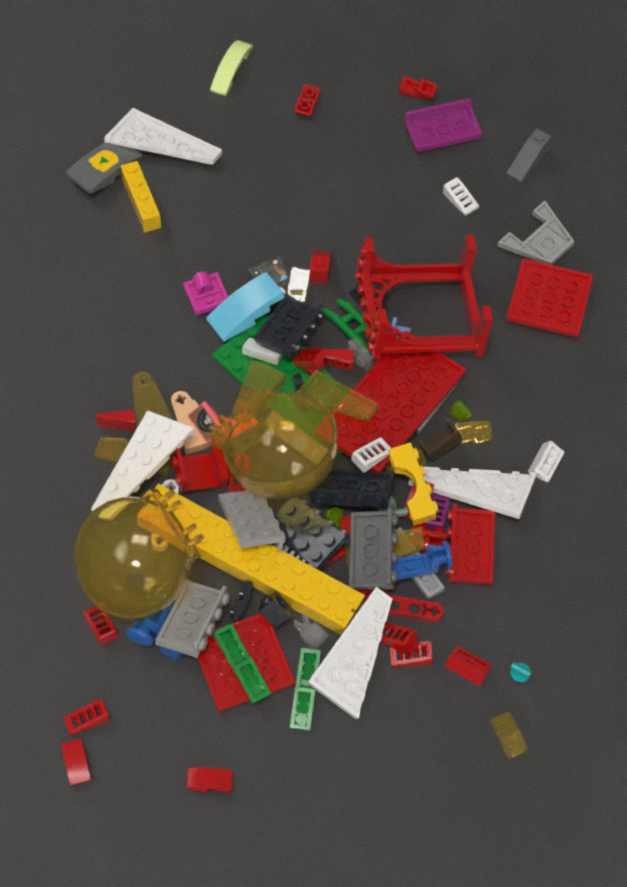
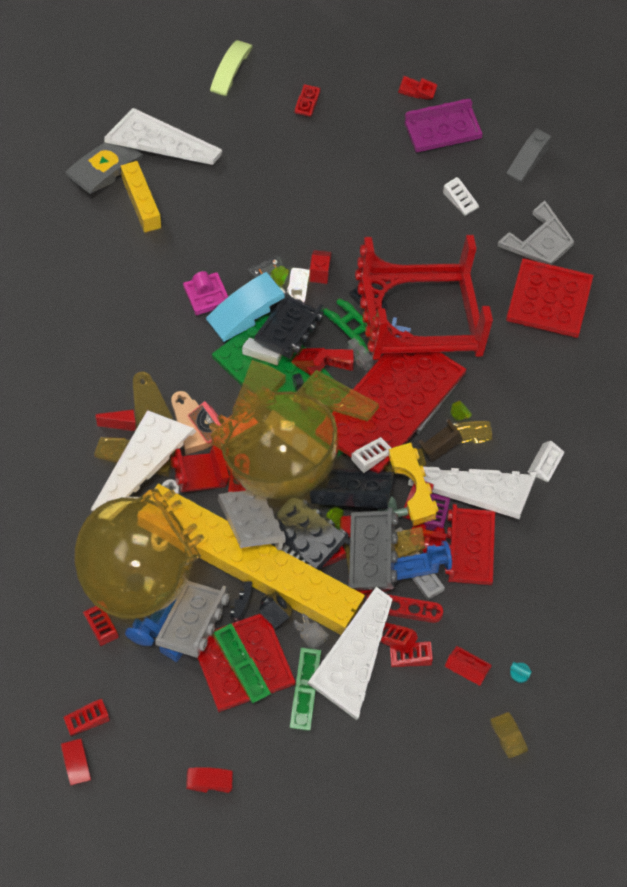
(279, 275): none -> clear neon green plate

